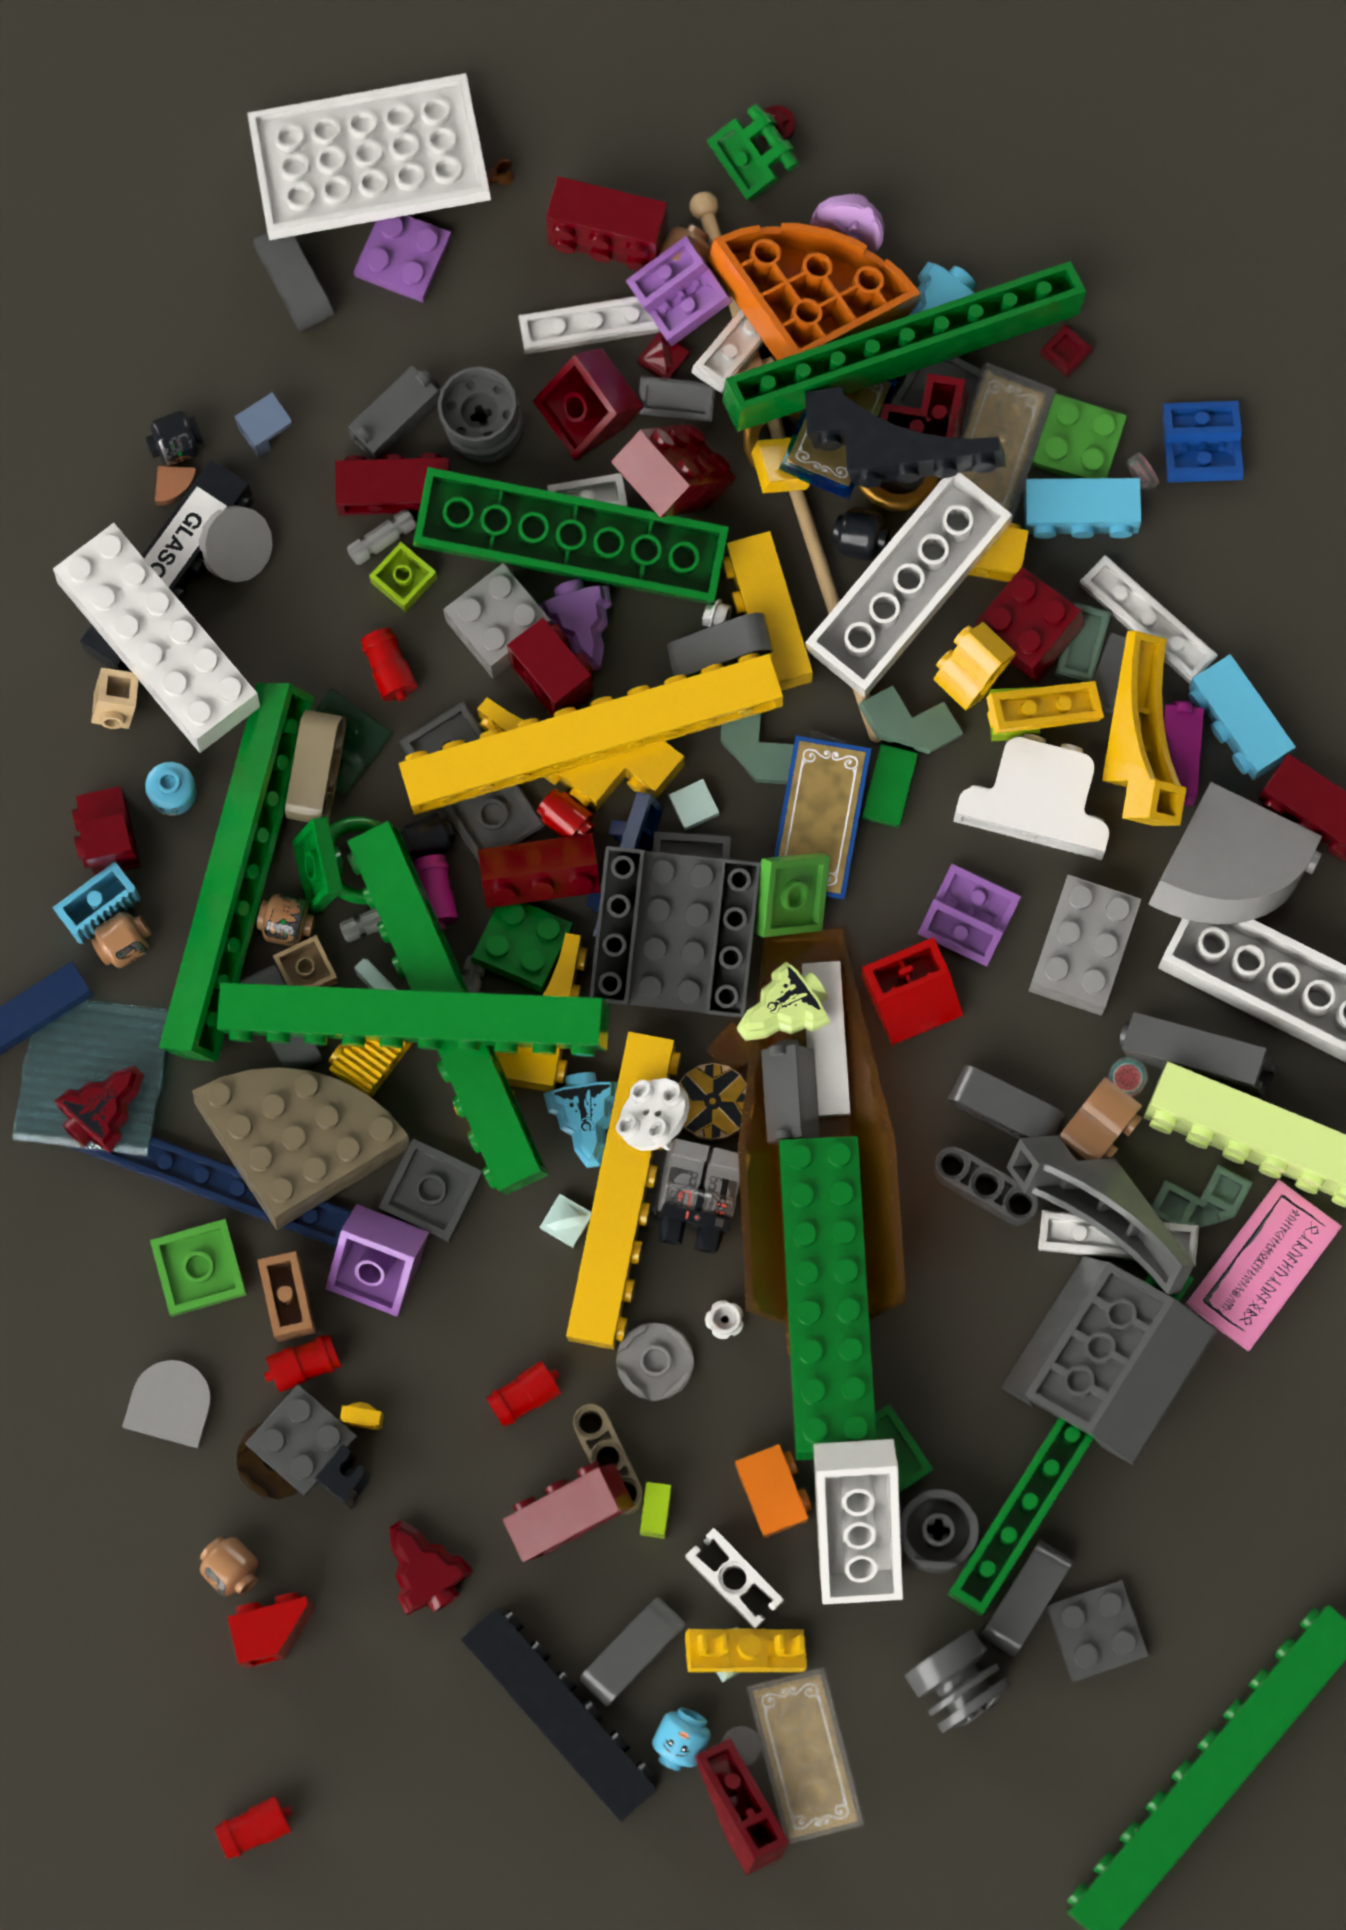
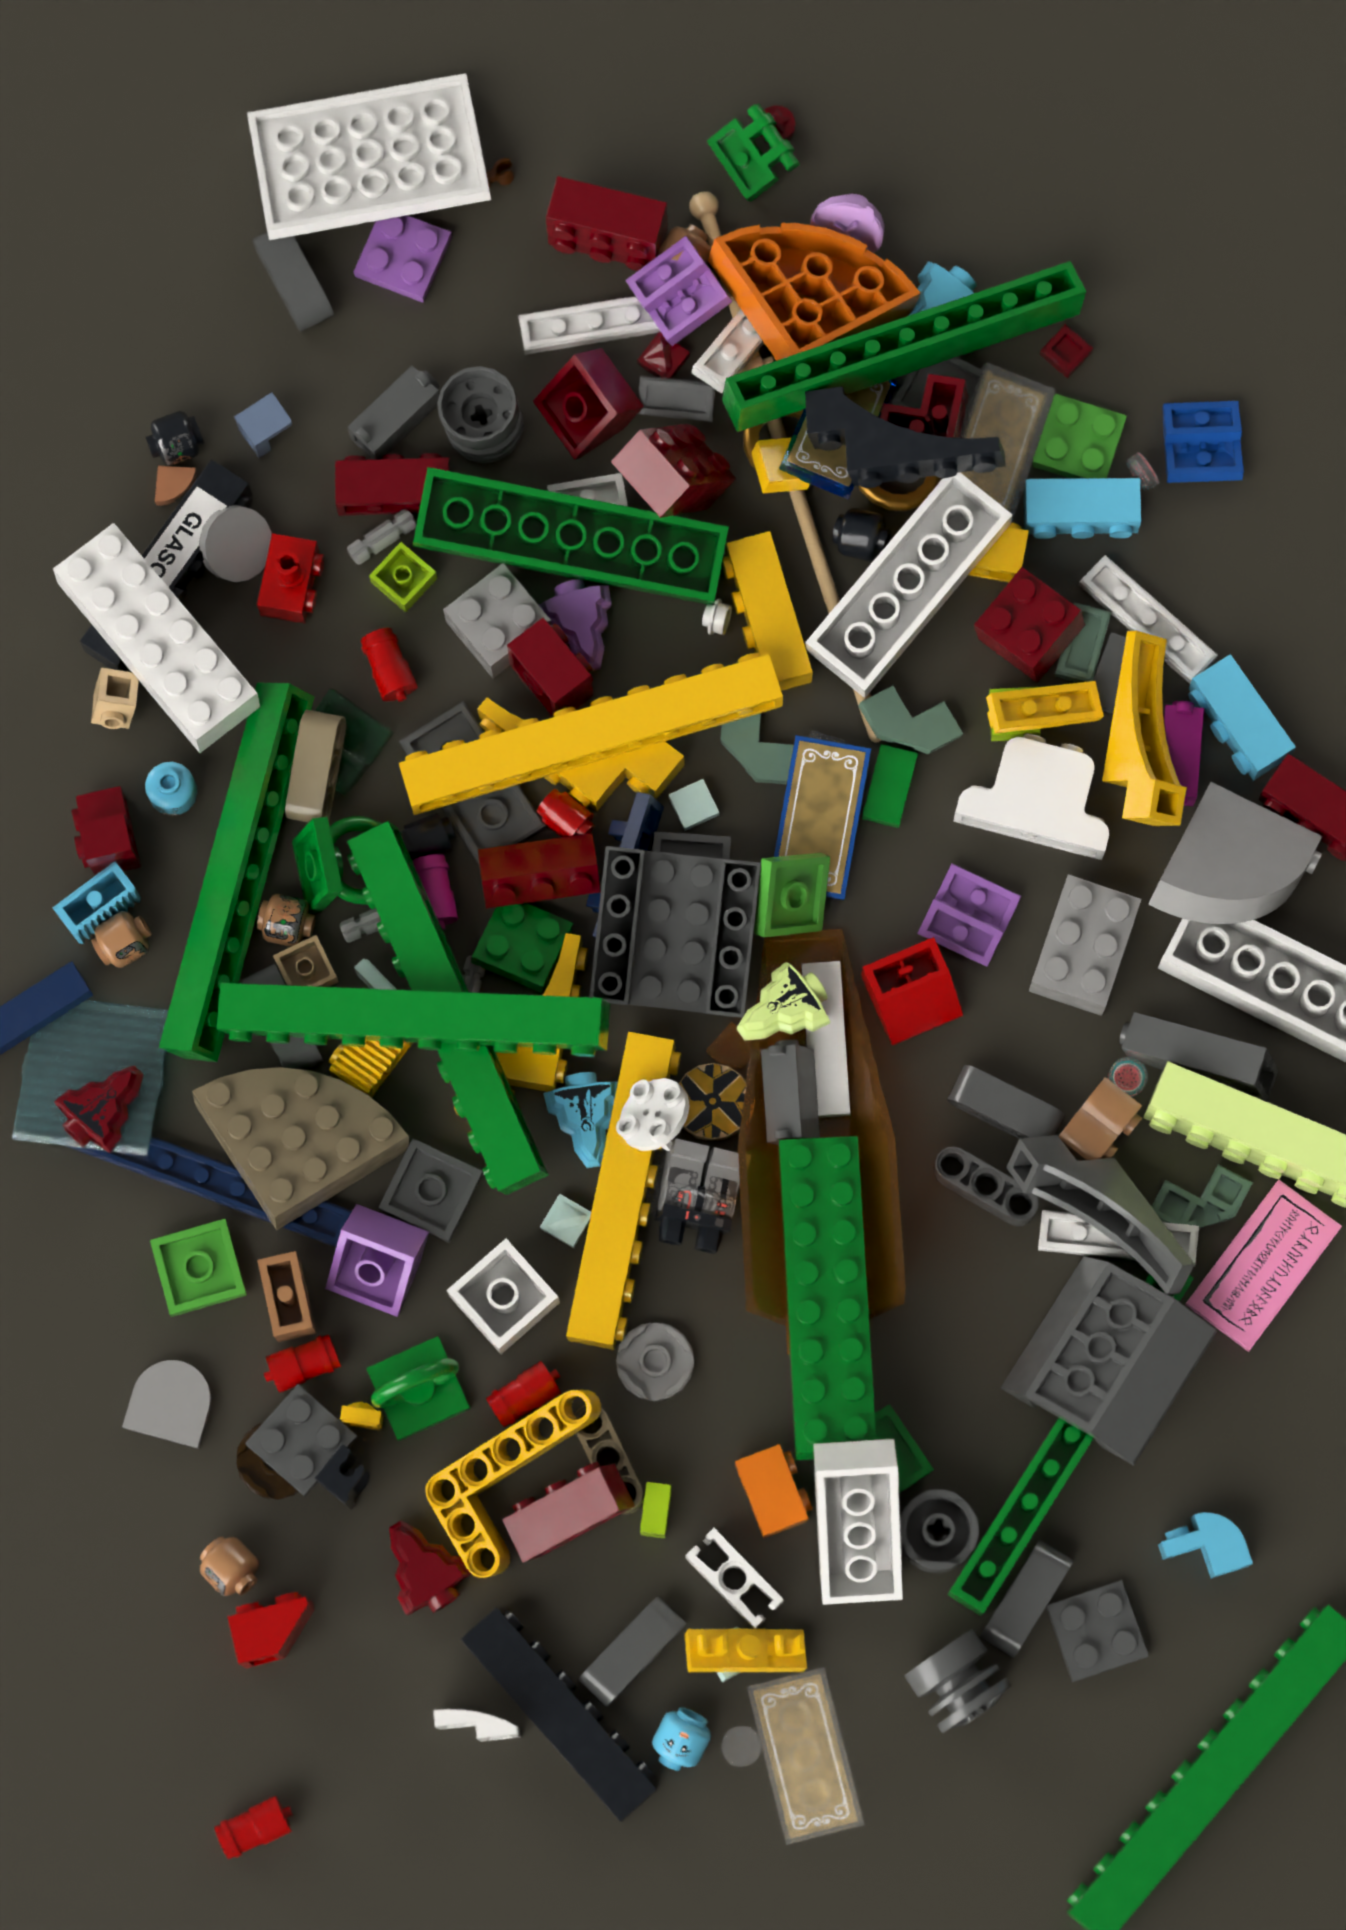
(289, 578): none -> red brick
(417, 1388): none -> green tile
(487, 1726): none -> white slope
(500, 1466): none -> yellow beam
(503, 1296): none -> white brick
(720, 644): dark grey beam -> none
(724, 1330): white plate -> none
(741, 1808): dark red slope -> none
(973, 665): yellow brick -> none
(1219, 1541): none -> medium azure brick

